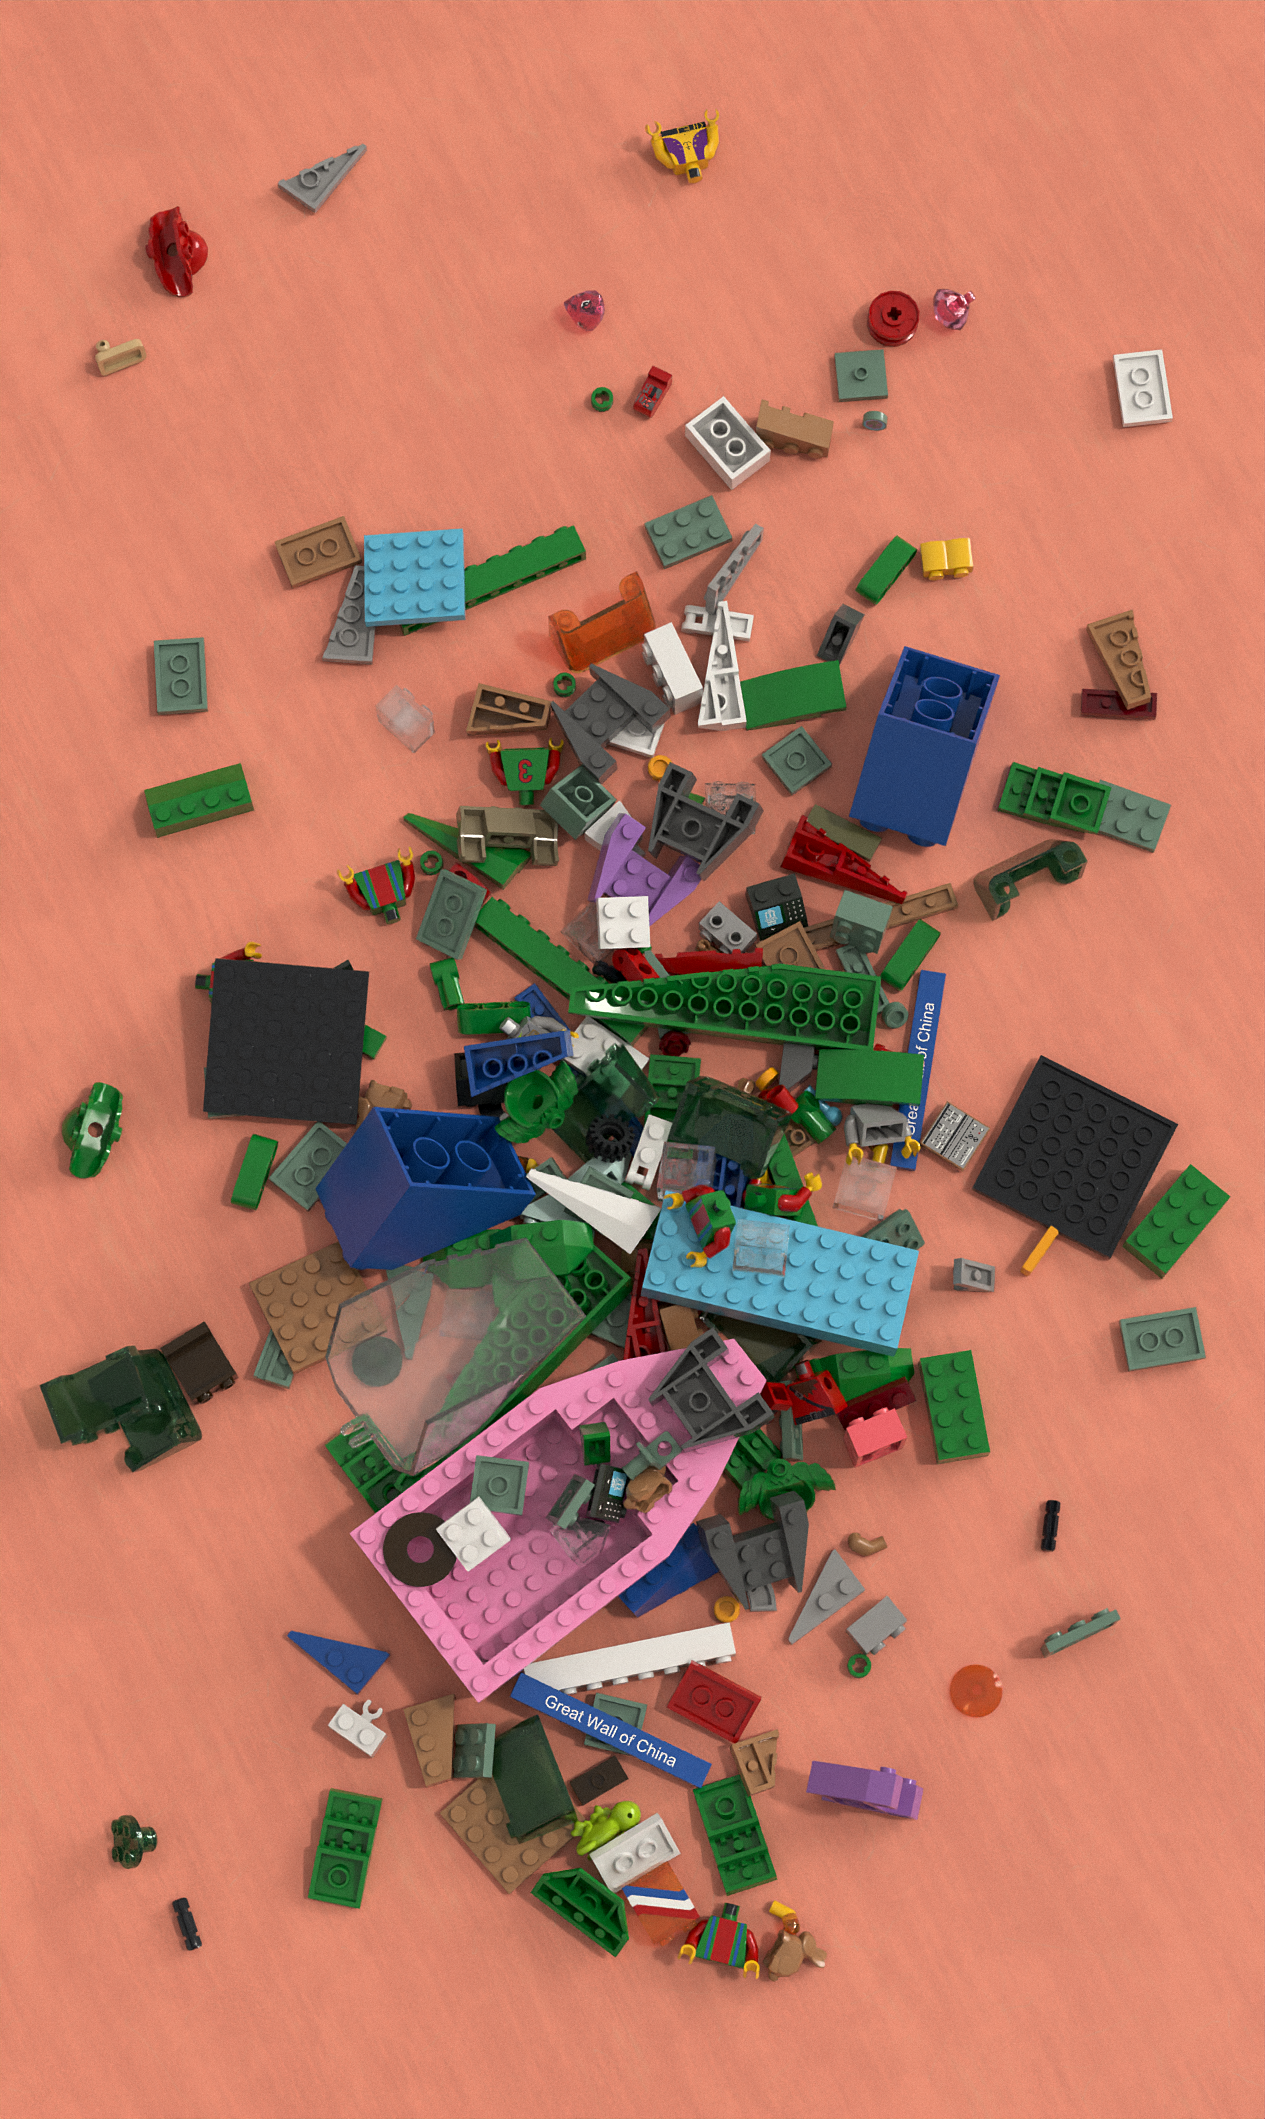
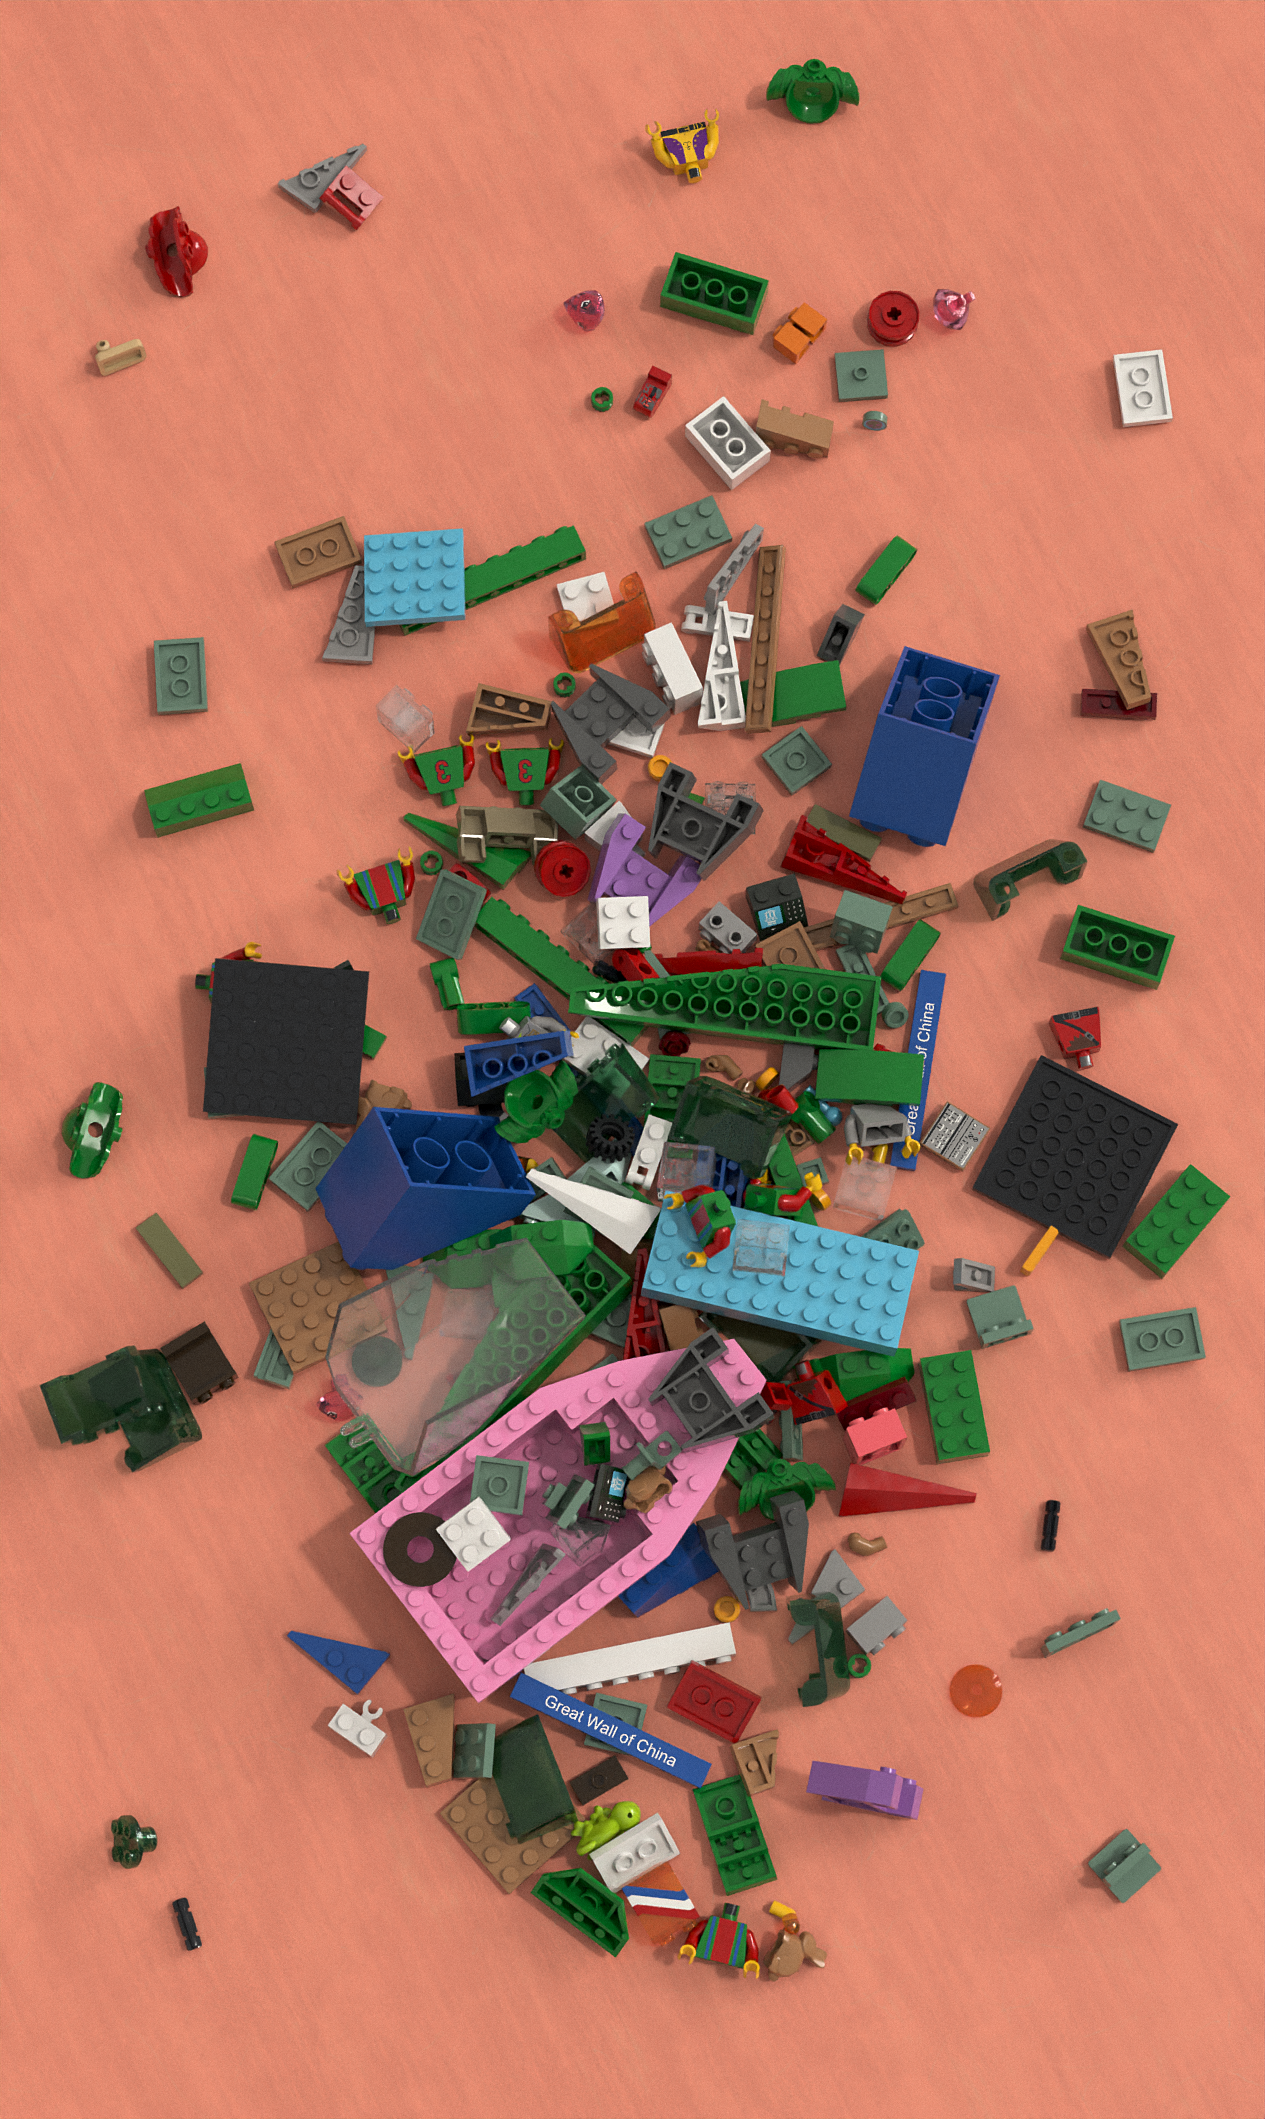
(169, 1250): none -> olive tile
(334, 1406): none -> clear pink piece
(345, 1848): green slope -> none
(356, 192): none -> plate
(441, 769): none -> torso
(538, 1568): none -> light grey wing
(550, 862): none -> red wheel
(553, 1494): none -> sand green plate
(585, 595): none -> white plate
(714, 293): none -> green brick
(723, 1063): none -> medium nougat arm
(765, 639): none -> medium nougat tile
(804, 327): none -> orange piece
(813, 90): none -> green piece
(816, 1167): none -> sand green plate
(820, 1199): none -> light orange tile
(823, 1612): none -> clear green windscreen
(878, 1491): none -> red wedge
(946, 558): yellow brick -> none
(999, 1317): none -> sand green bracket
(1054, 798): green slope -> none
(1078, 1035): none -> red torso
(1117, 947): none -> green brick
(1124, 1865): none -> sand green bracket

